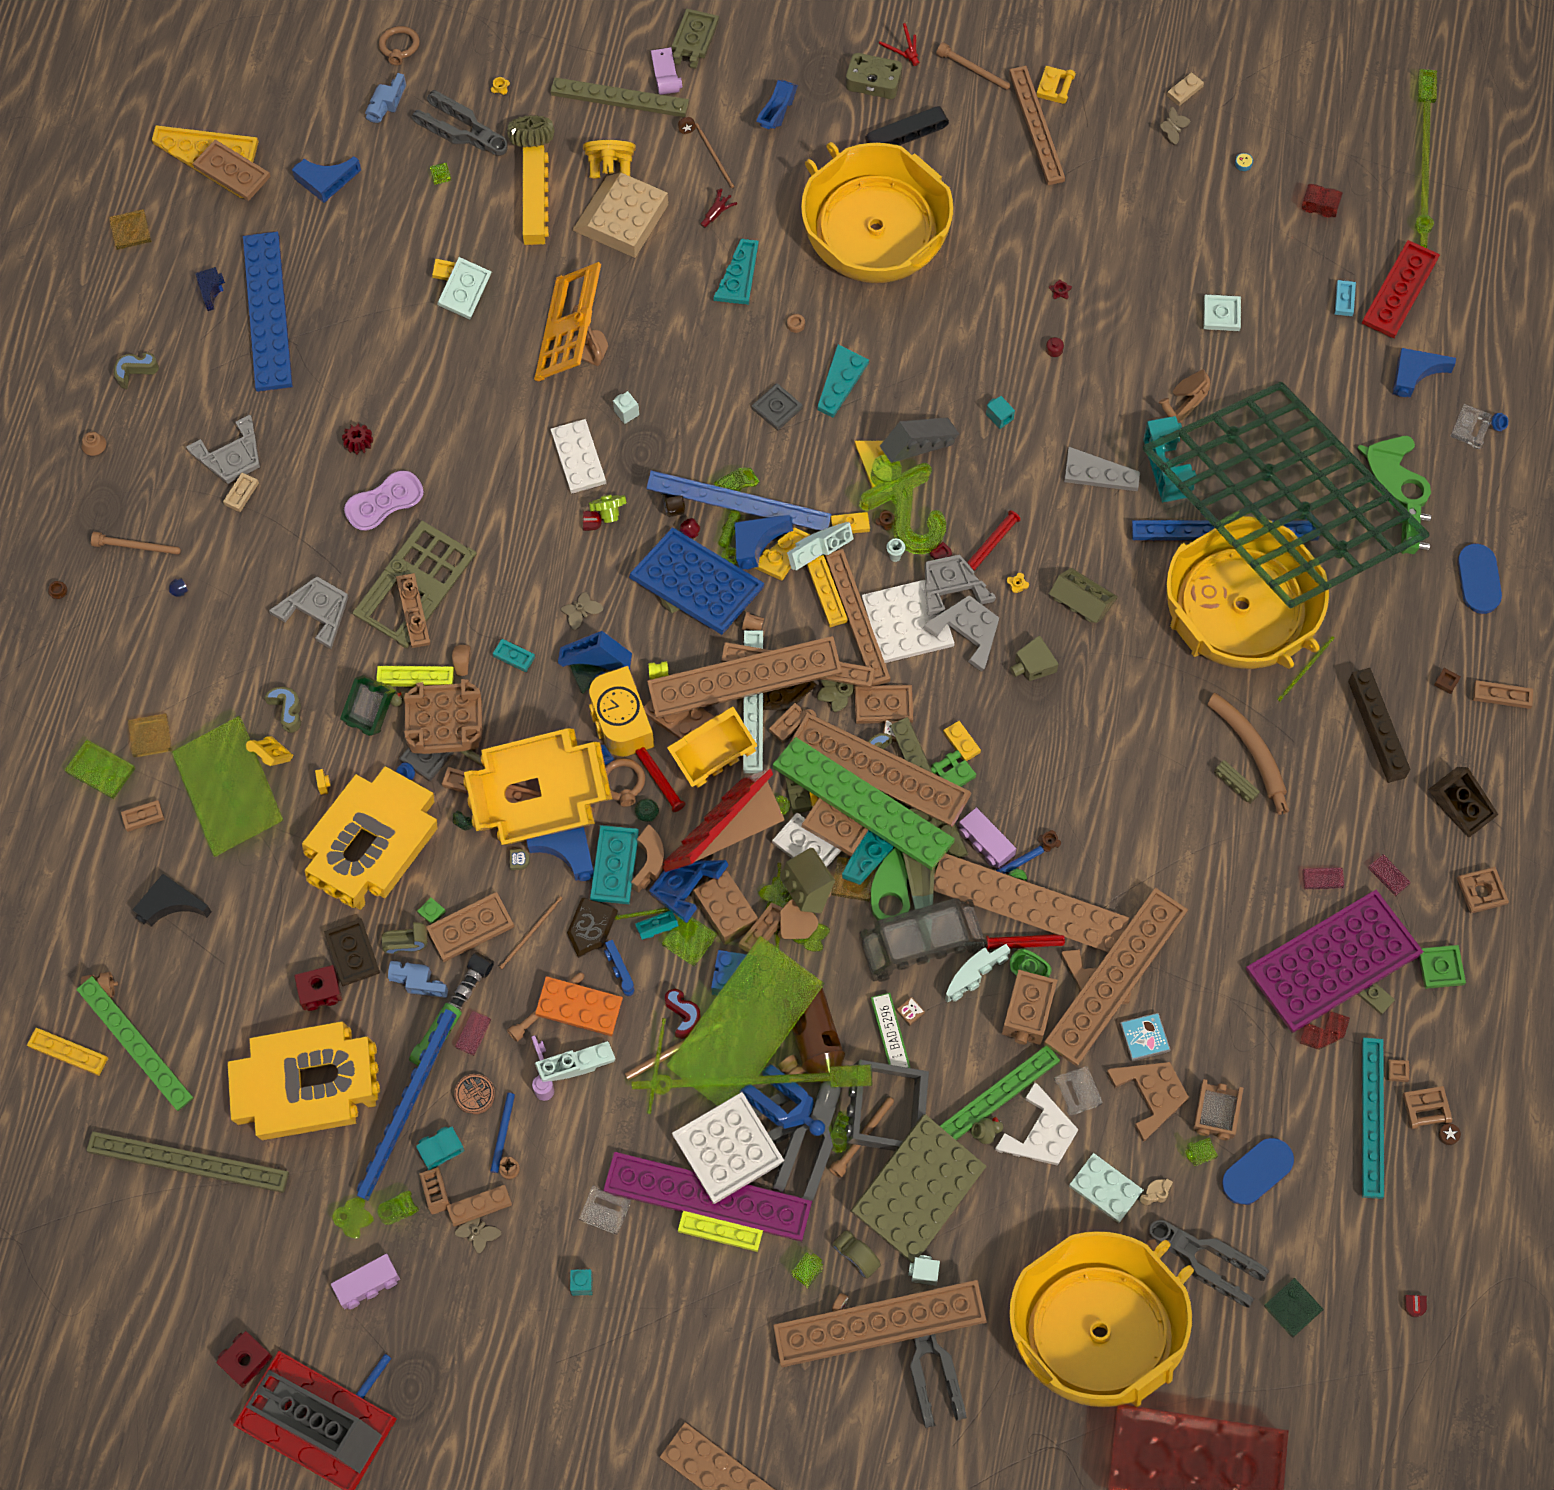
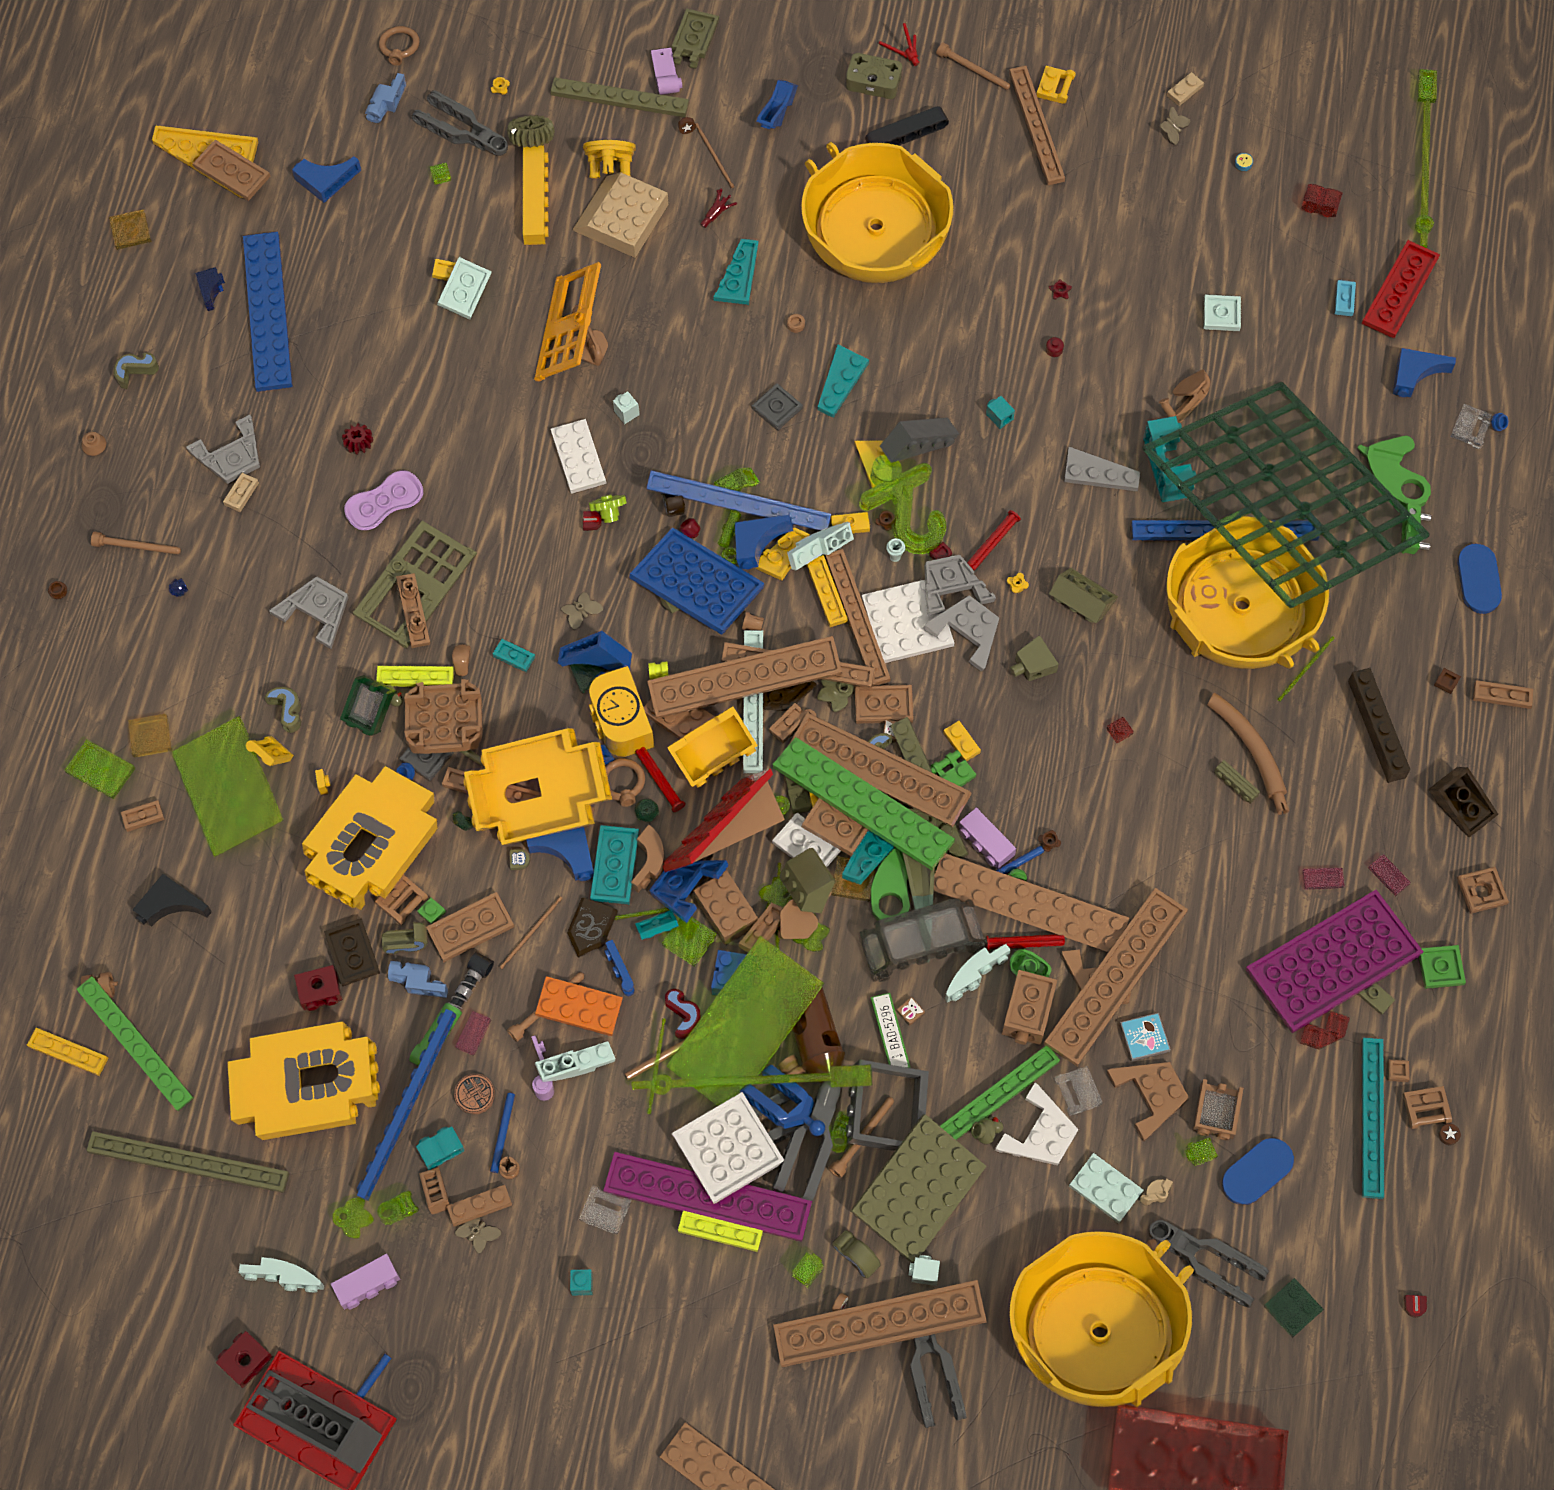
(289, 1275): none -> light aqua slope
(397, 896): none -> medium nougat plate
(1120, 730): none -> clear red plate

